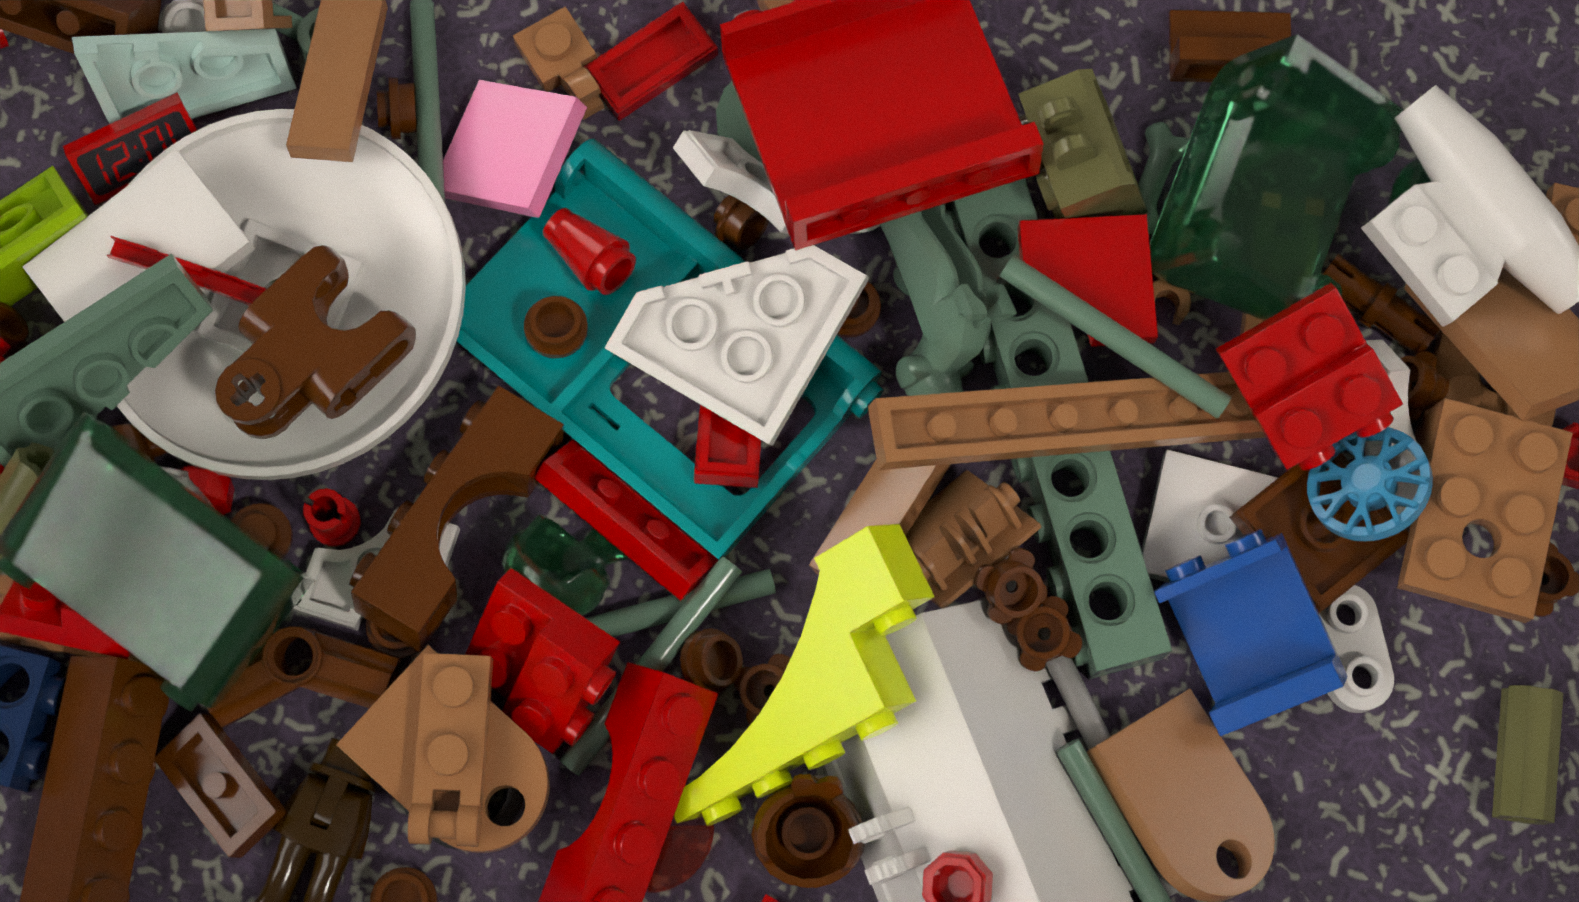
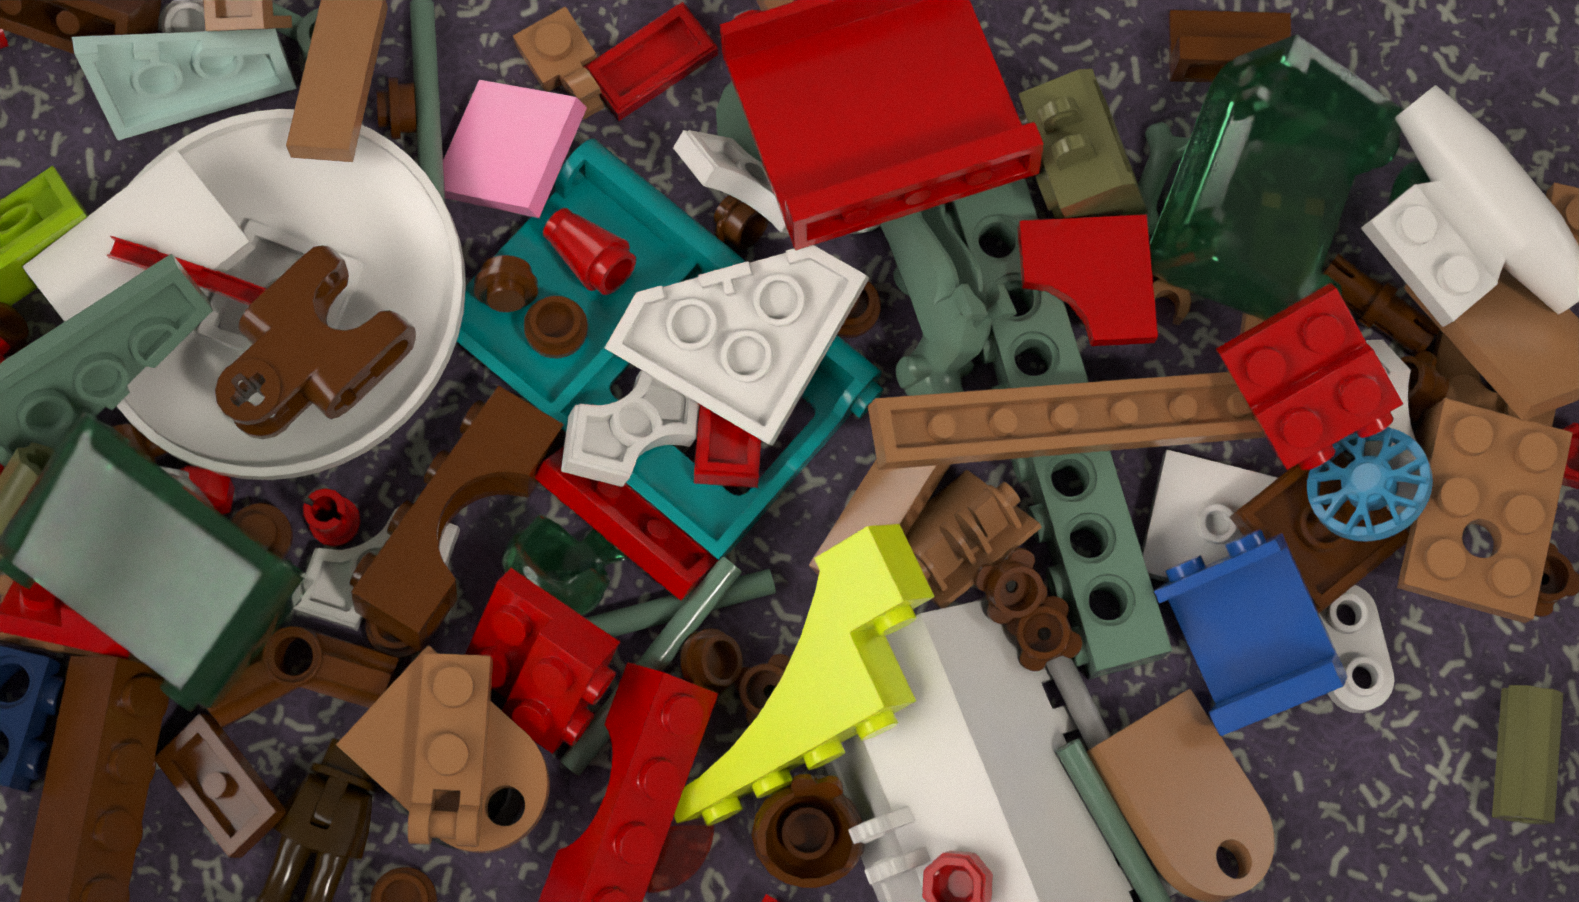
(120, 151): tile -> none
(506, 283): none -> reddish brown plate
(610, 437): none -> white tile
(1115, 336): sand green bar -> none

